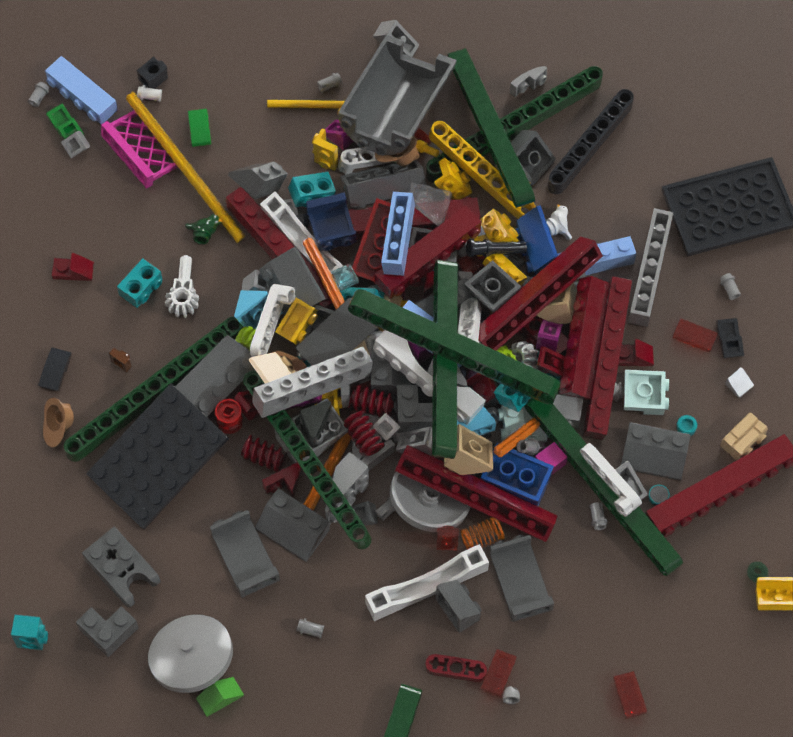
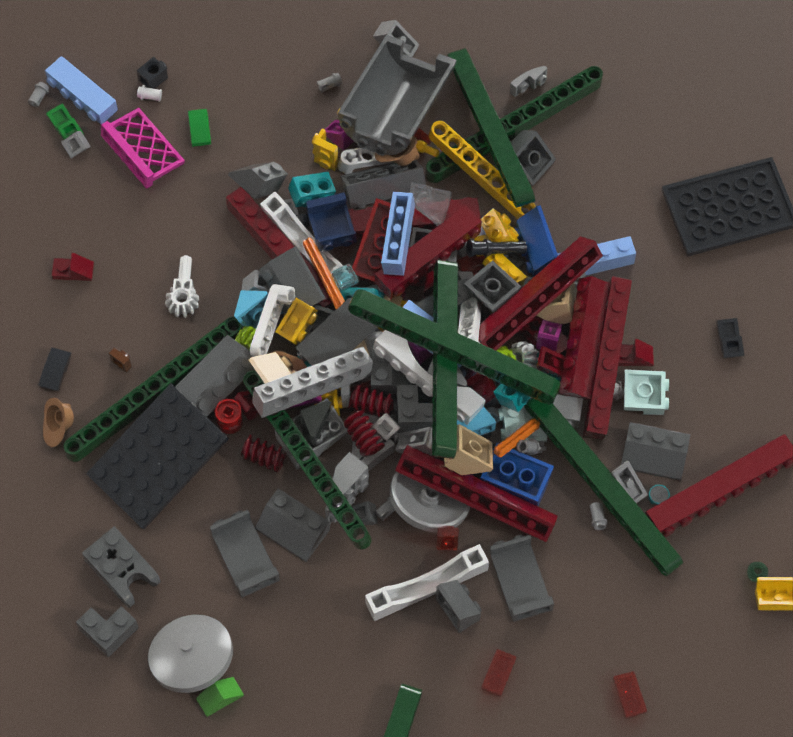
(29, 632): teal brick -> none
(136, 281): teal brick -> none
(164, 140): yellow axle -> none
(204, 228): dark green animal -> none
(287, 477): dark red slope -> none
(304, 104): yellow bar -> none
(310, 628): light grey pin -> none
(330, 465): orange axle -> none
(453, 180): yellow bracket -> none
(462, 661): dark red beam -> none
(501, 537): orange piece -> none
(511, 695): light grey hinge -> none
(554, 456): dark pink brick -> none
(558, 222): white animal -> none
(587, 148): black beam -> none
(628, 499): white beam -> none
(650, 267): light grey brick -> none
(687, 424): teal tile -> none
(695, 335): clear red tile -> none
(730, 286): light grey pin -> none
(739, 383): slope -> none
(744, 437): tan brick -> none

